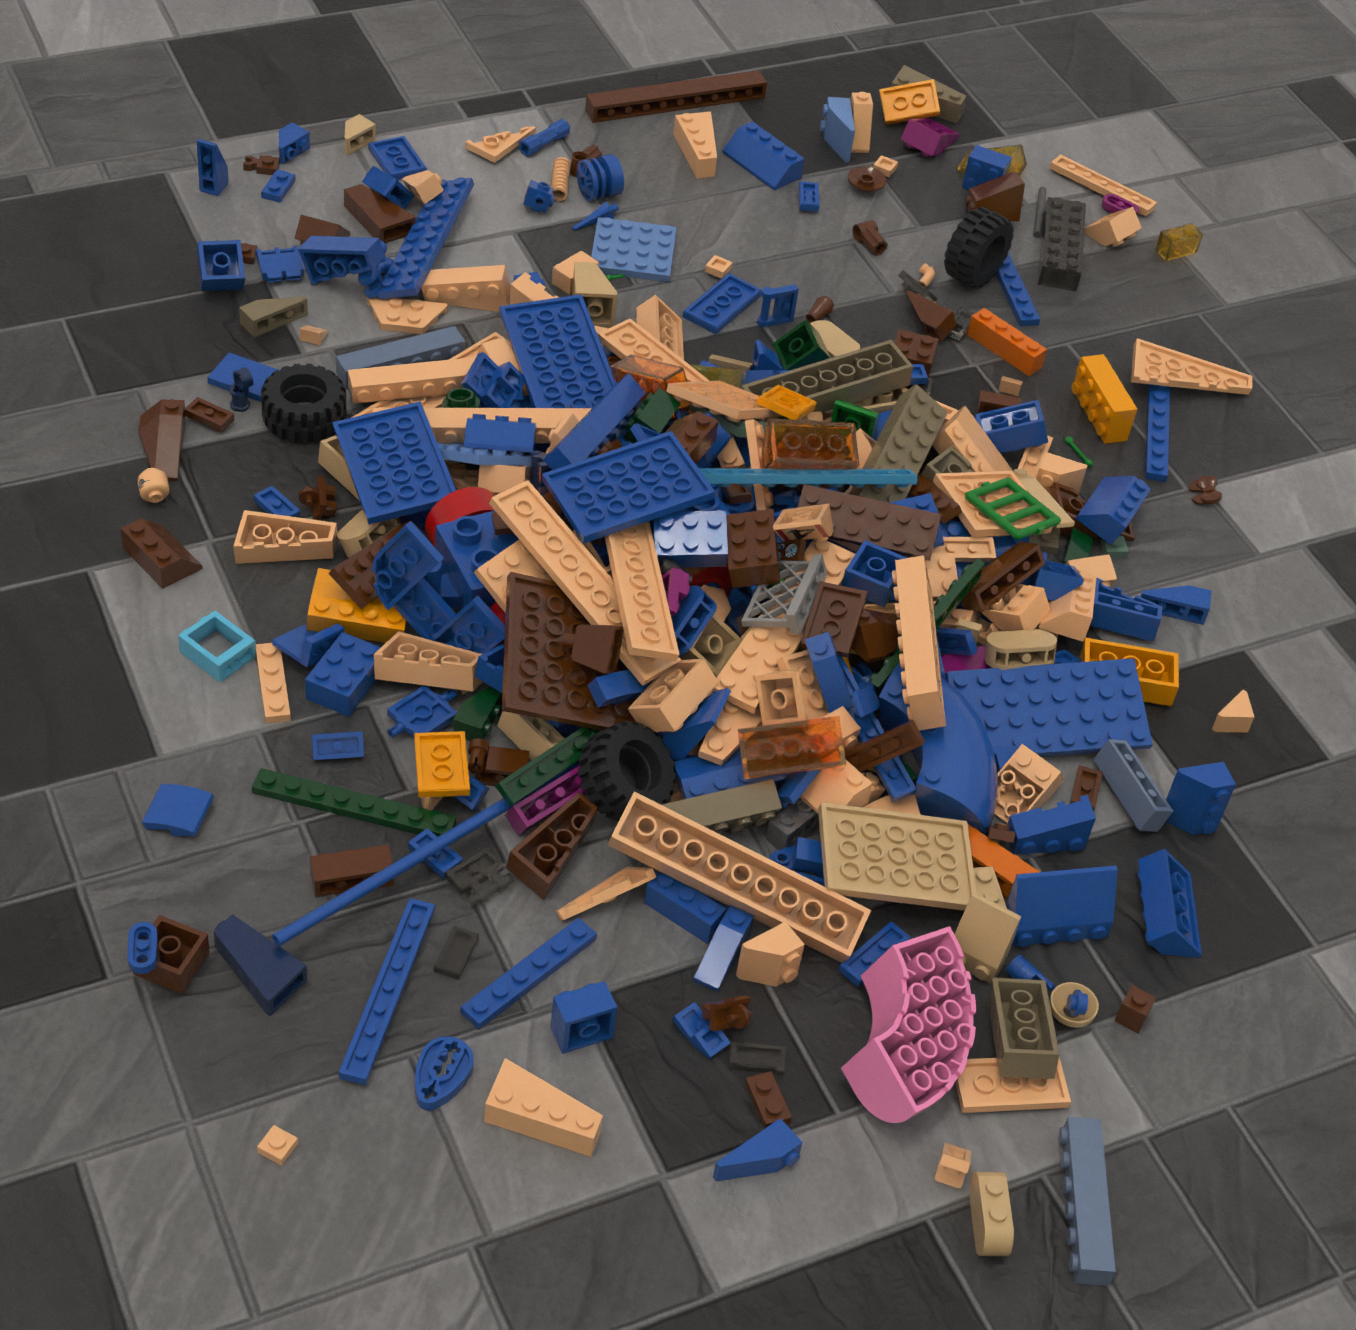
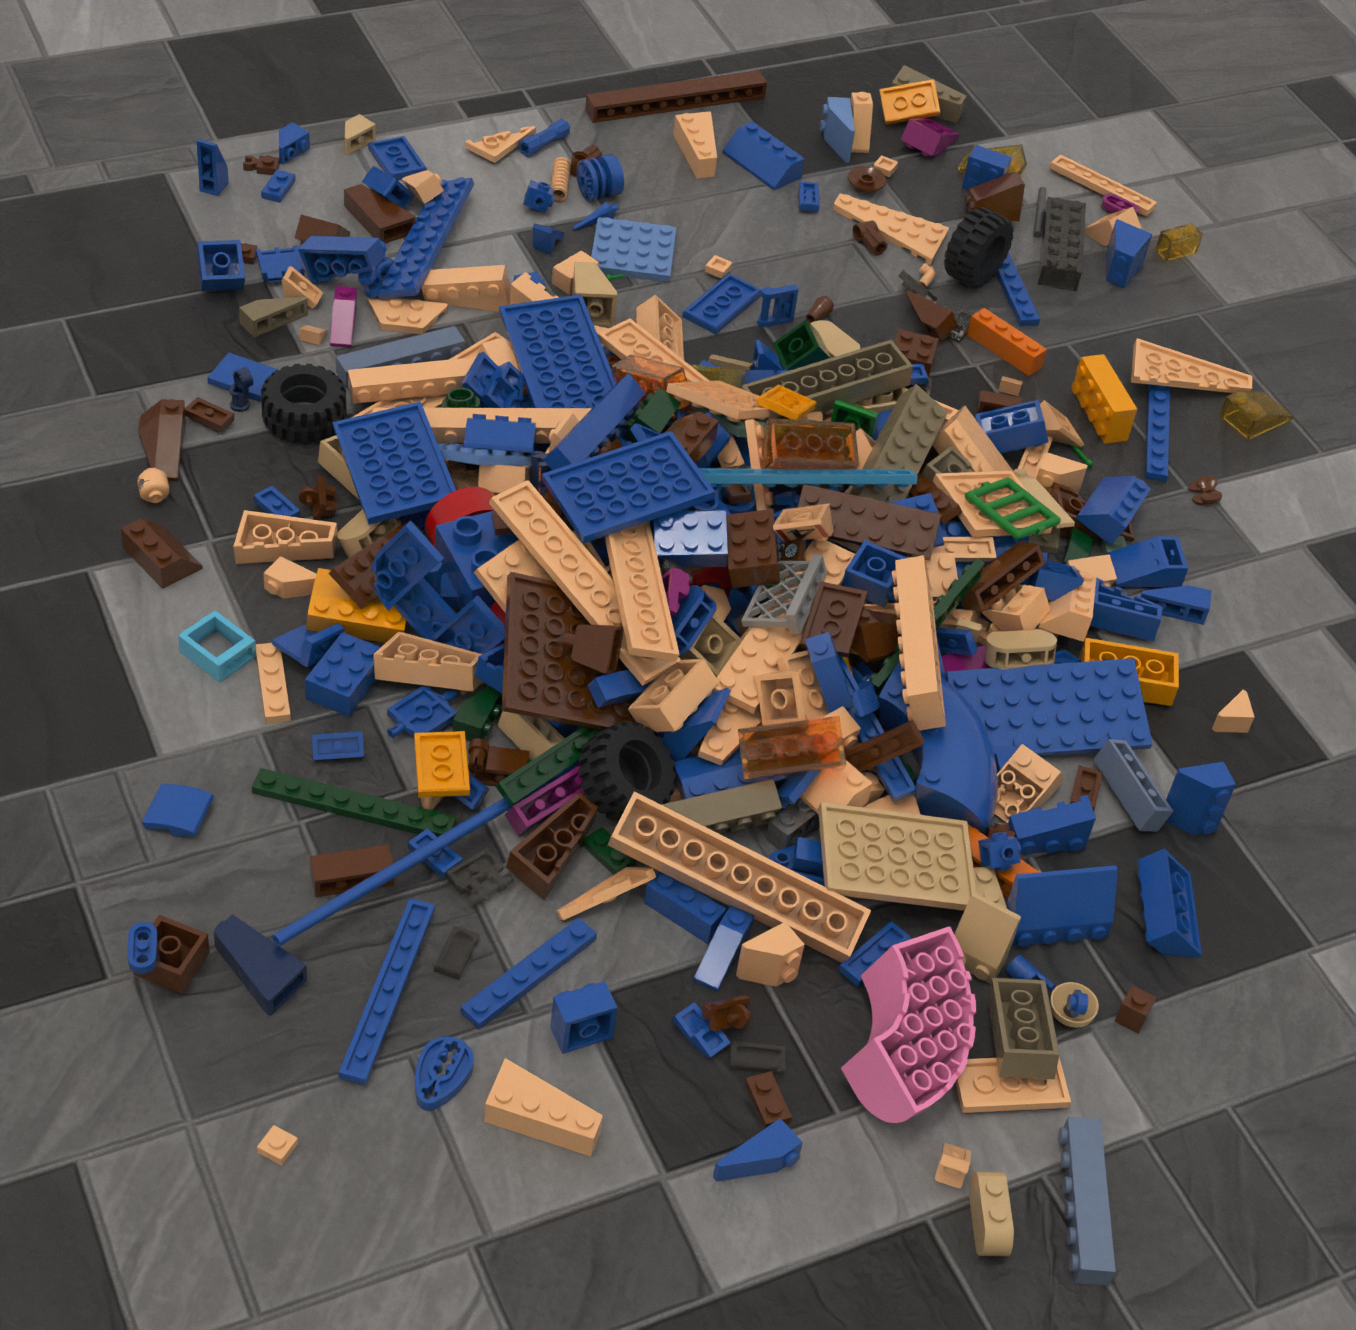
(288, 579): none -> light nougat slope
(297, 285): none -> light nougat slope
(343, 316): none -> slope
(545, 237): none -> blue slope
(610, 858): none -> dark green plate
(902, 230): none -> light nougat wing
(999, 851): none -> blue brick
(1059, 426): none -> light nougat slope
(1125, 253): none -> blue slope
(1150, 563): none -> blue slope
(1253, 412): none -> clear yellow slope

